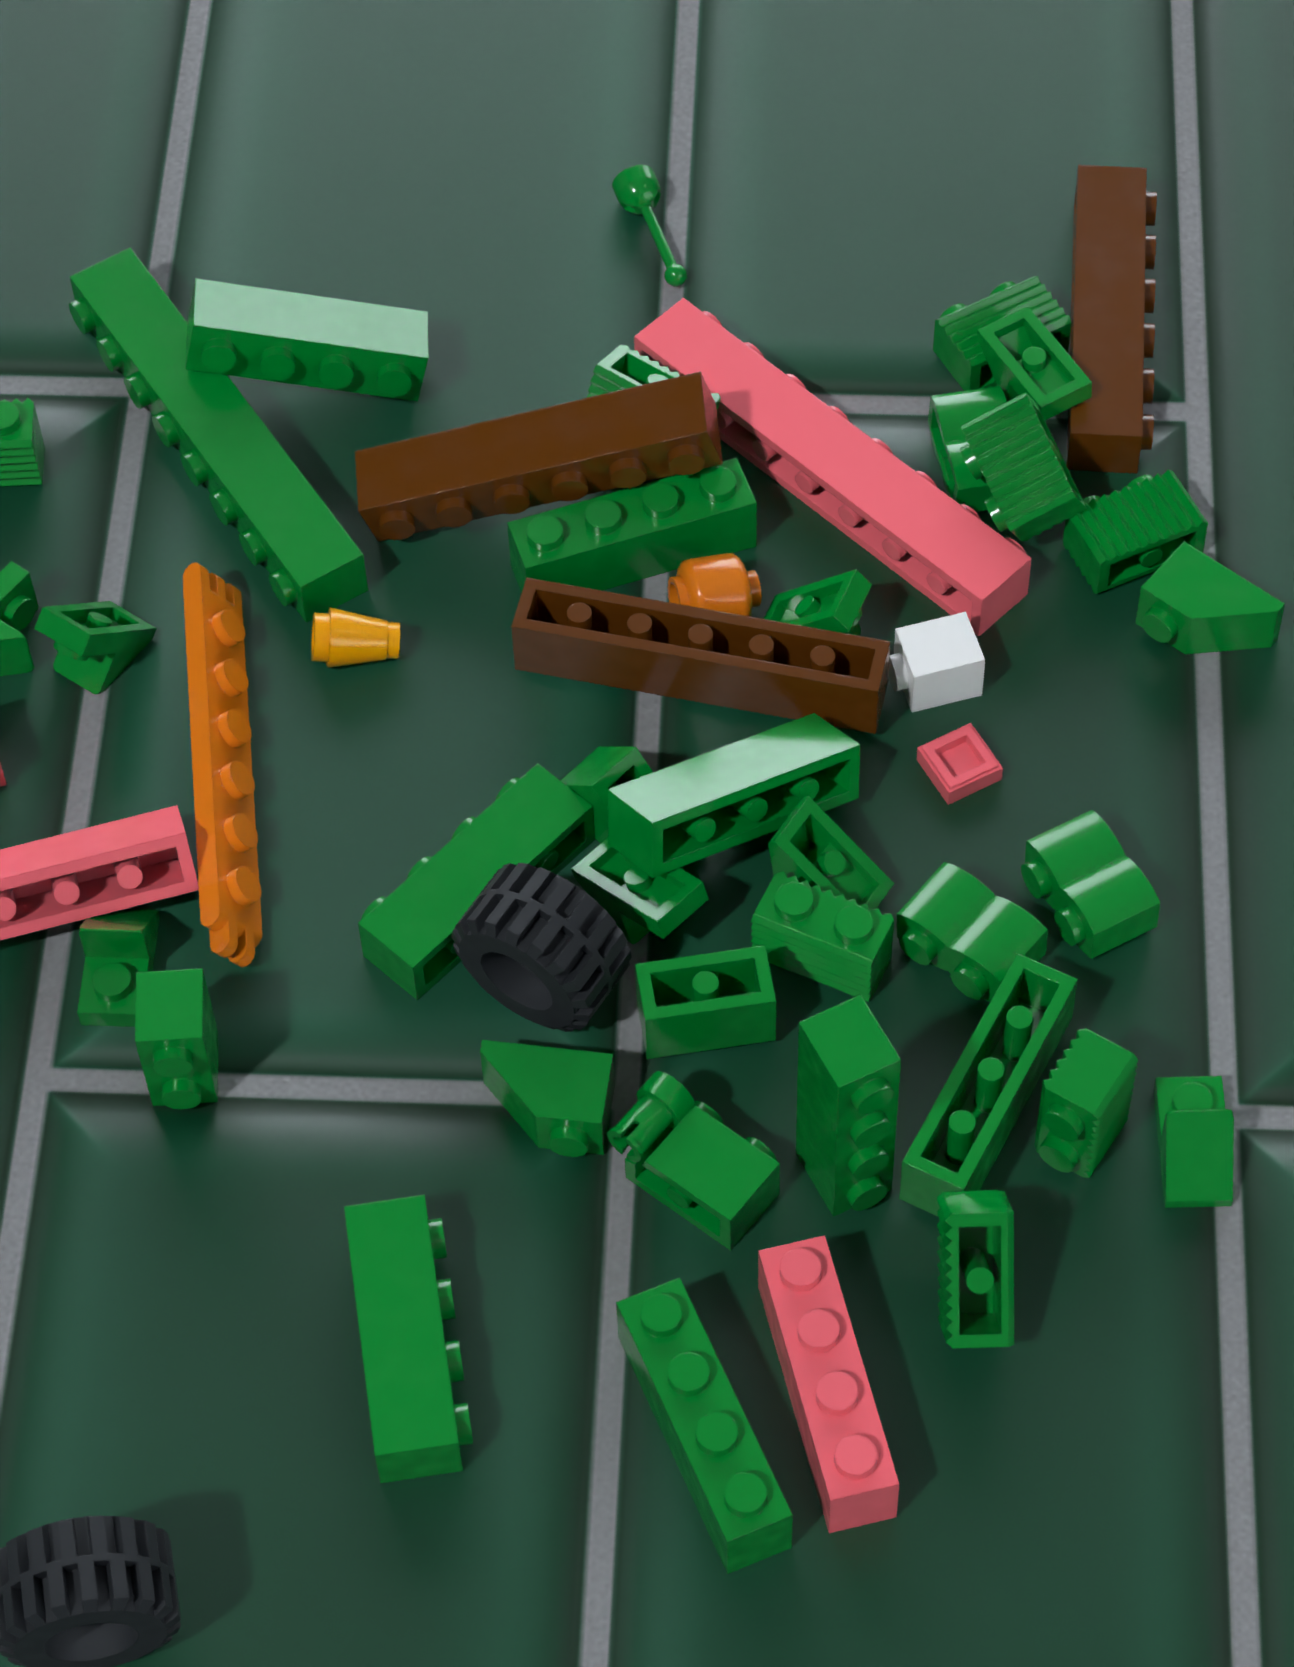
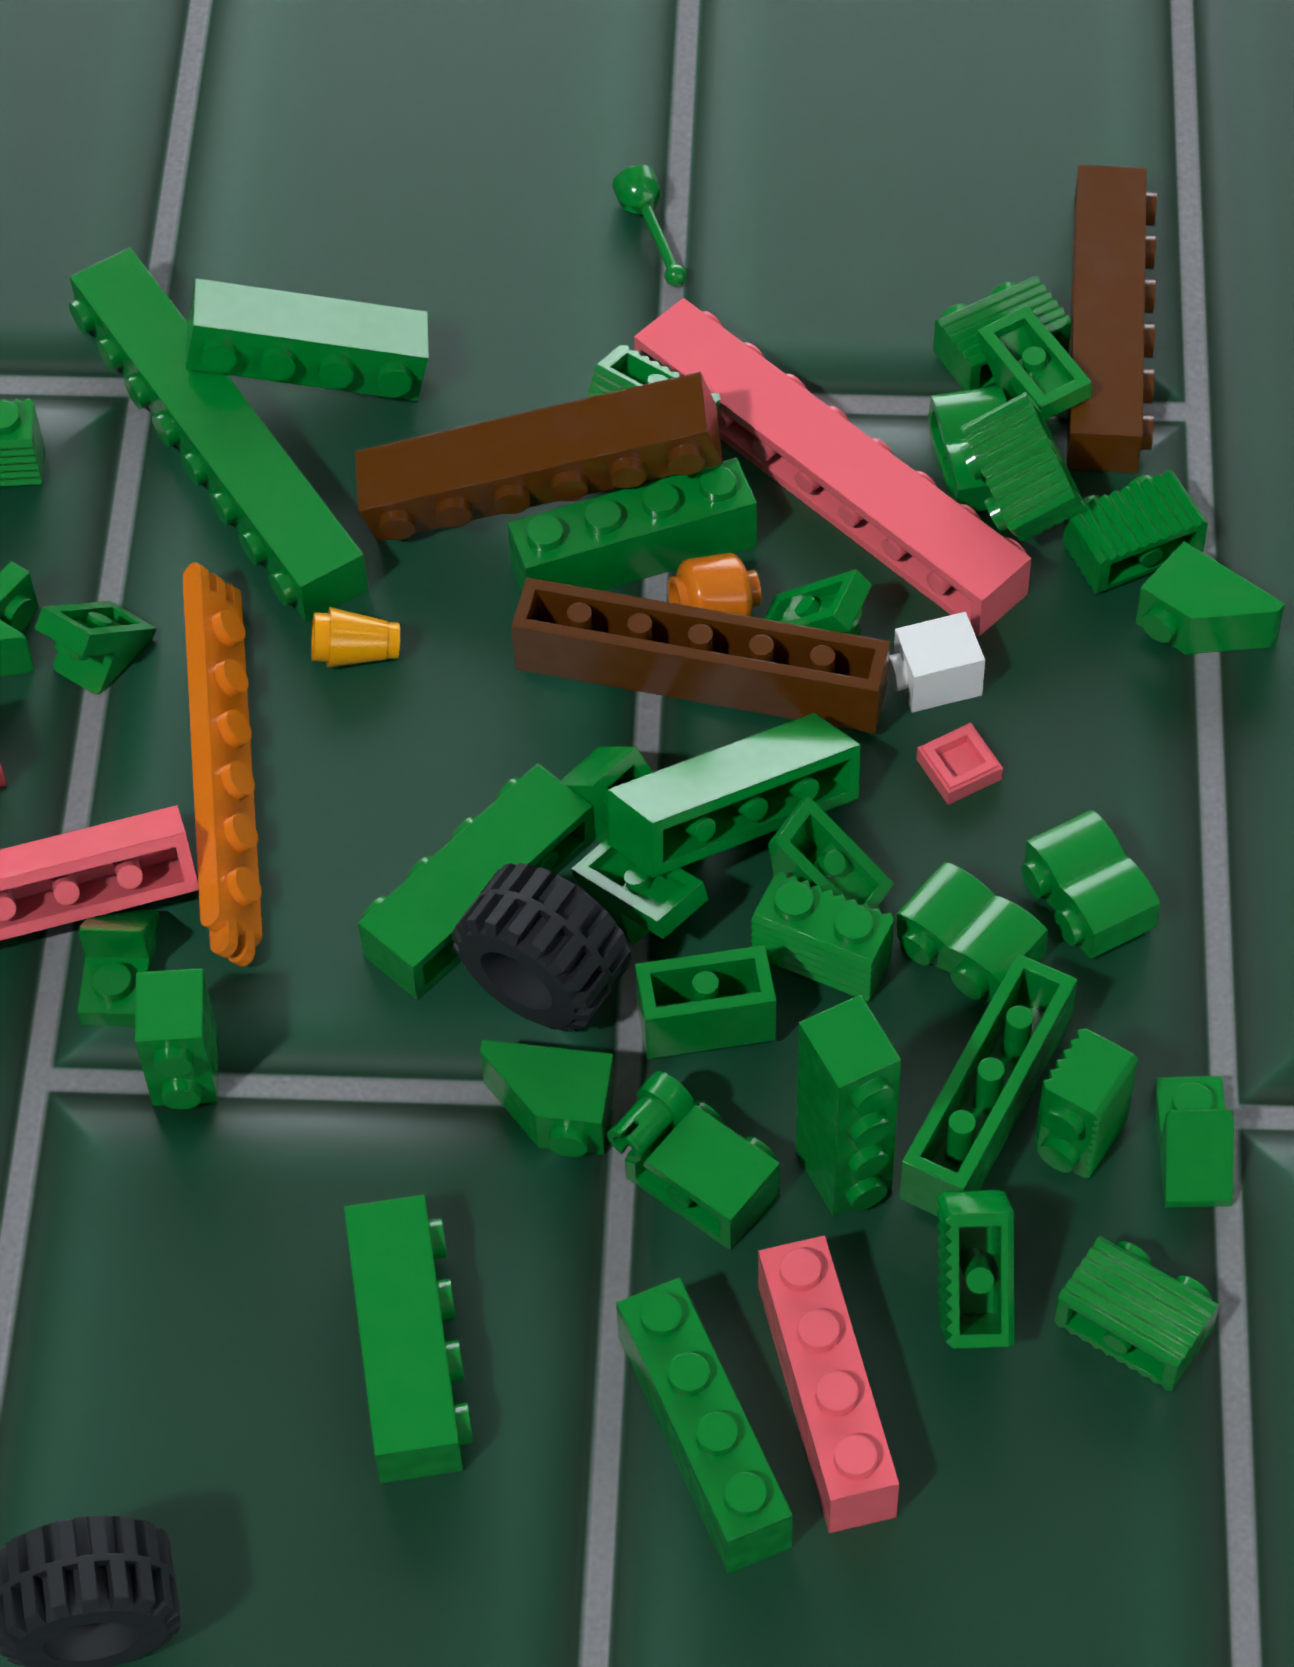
(1136, 1311): none -> green brick

